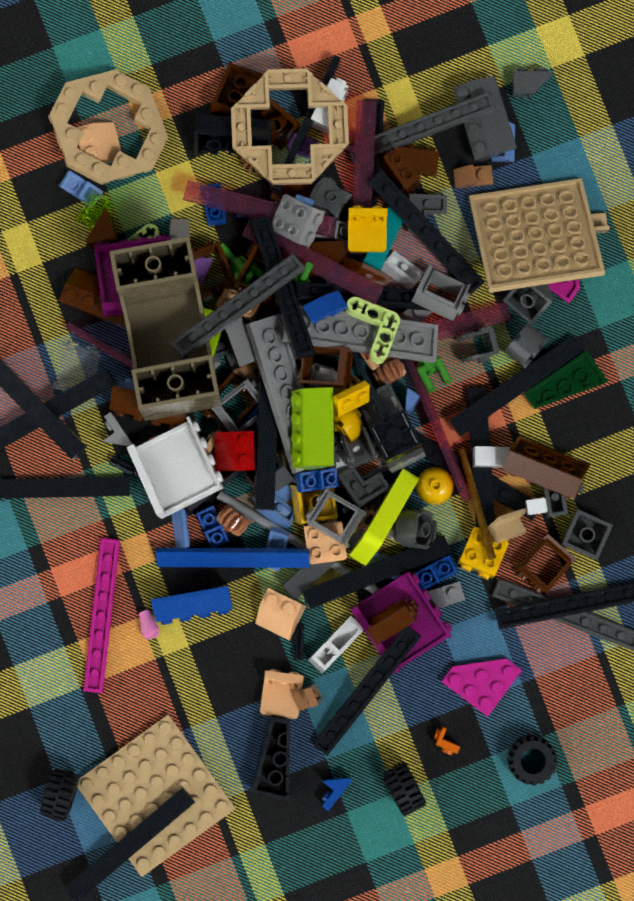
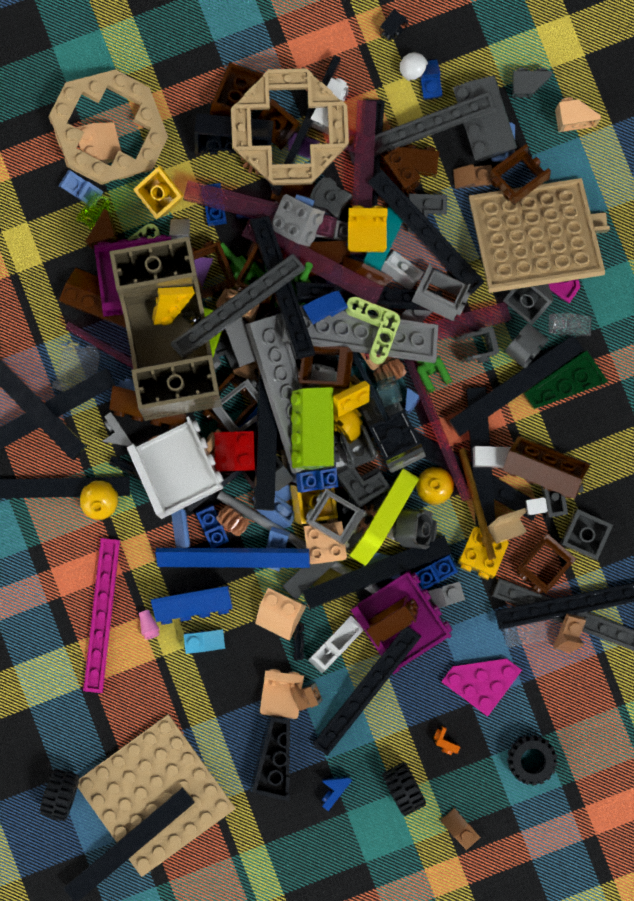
(98, 500): none -> yellow cylinder
(158, 193): none -> yellow slope
(170, 303): none -> yellow wing
(190, 316): none -> black axle
(204, 641): none -> medium azure slope
(389, 391): none -> clear light blue panel
(393, 26): none -> black brick
(413, 66): none -> white hair
(431, 81): none -> blue slope
(460, 829): none -> medium nougat slope
(525, 634): none -> clear slope
(534, 166): none -> reddish brown window
(569, 324): none -> clear slope
(569, 634): none -> medium nougat slope
(575, 115): none -> light nougat slope

